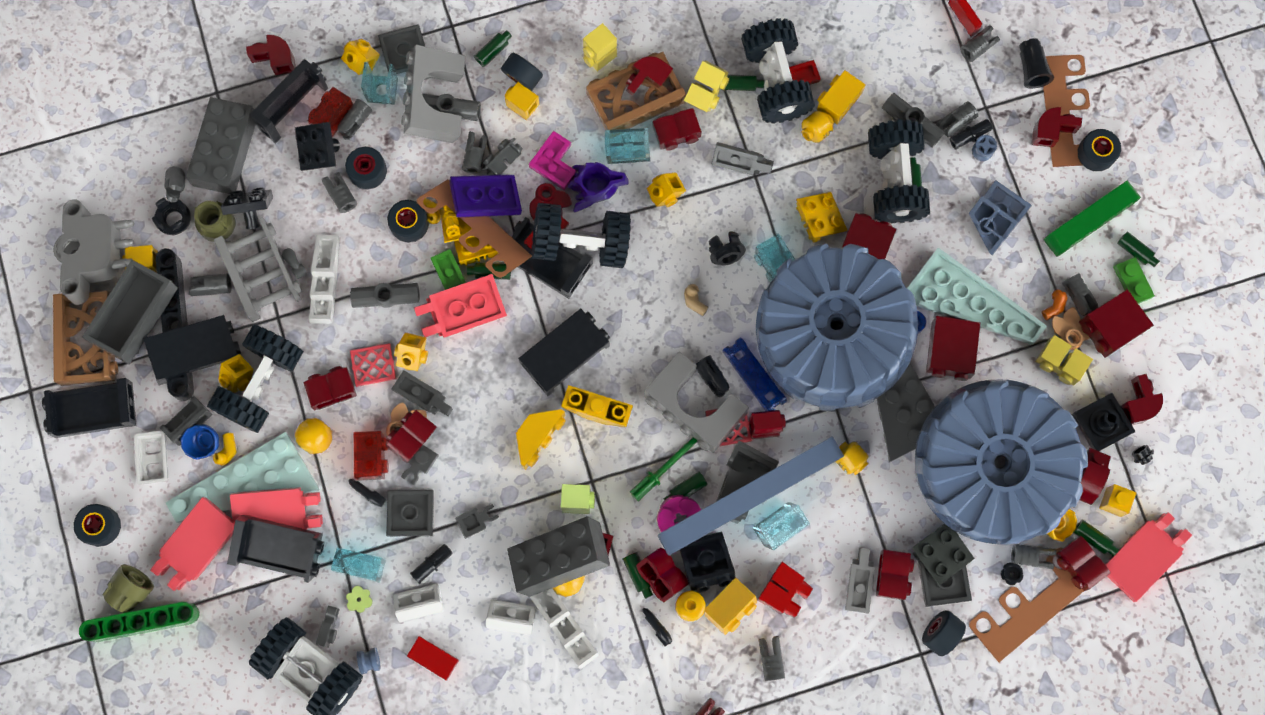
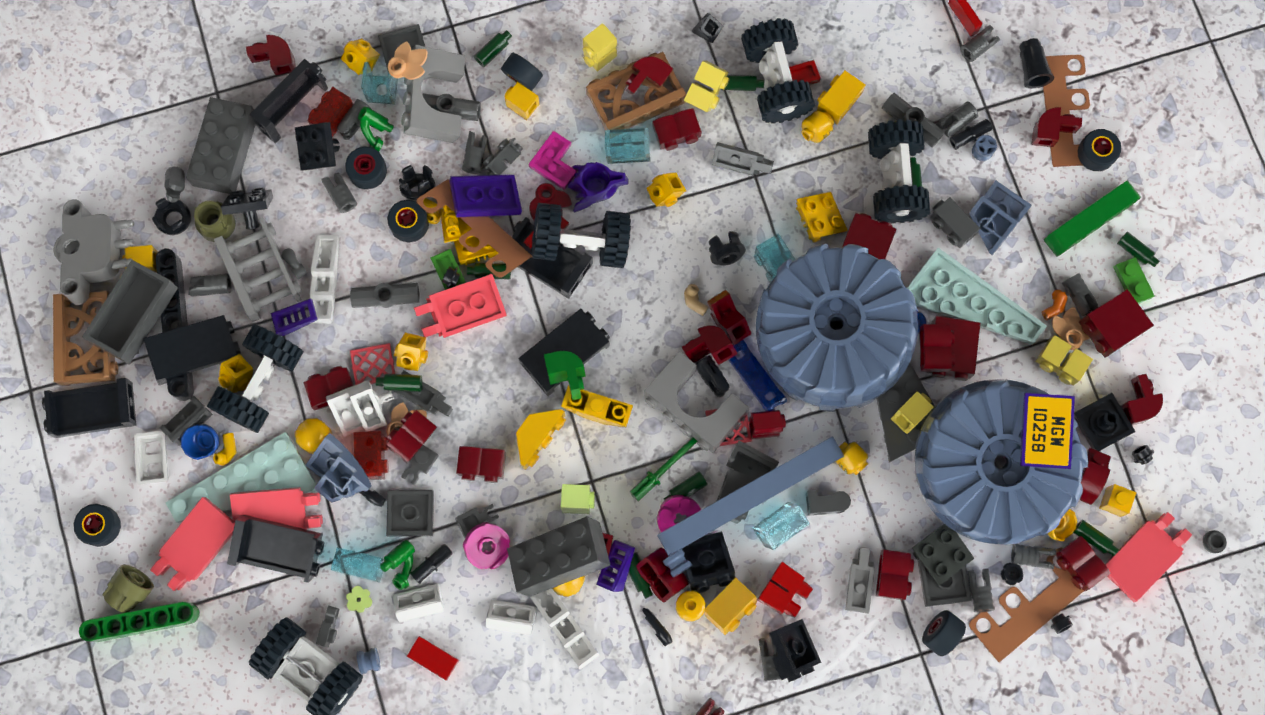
(278, 317): none -> dark purple slope
(338, 470): none -> sand blue slope
(358, 408): none -> white plate
(371, 118): none -> green plant
(394, 558): none -> green plant
(400, 382): none -> dark green cylinder
(407, 62): none -> light nougat plate
(411, 179): none -> black piece
(451, 277): none -> black plate
(481, 463): none -> dark red brick
(486, 559): none -> dark pink plate
(566, 367): none -> green brick
(623, 568): none -> dark purple slope
(677, 563): none -> sand blue wheel
(708, 28): none -> black slope
(713, 341): none -> dark red brick
(728, 318): none -> dark red brick
(794, 651): none -> black plate
(827, 504): none -> dark grey leg
(912, 412): none -> light yellow piece
(936, 348): none -> dark red brick
(954, 222): none -> dark grey brick
(981, 595): none -> dark grey hinge
(1047, 431): none -> yellow tile
(1061, 623): none -> black plate
(1214, 541): none -> dark grey plate

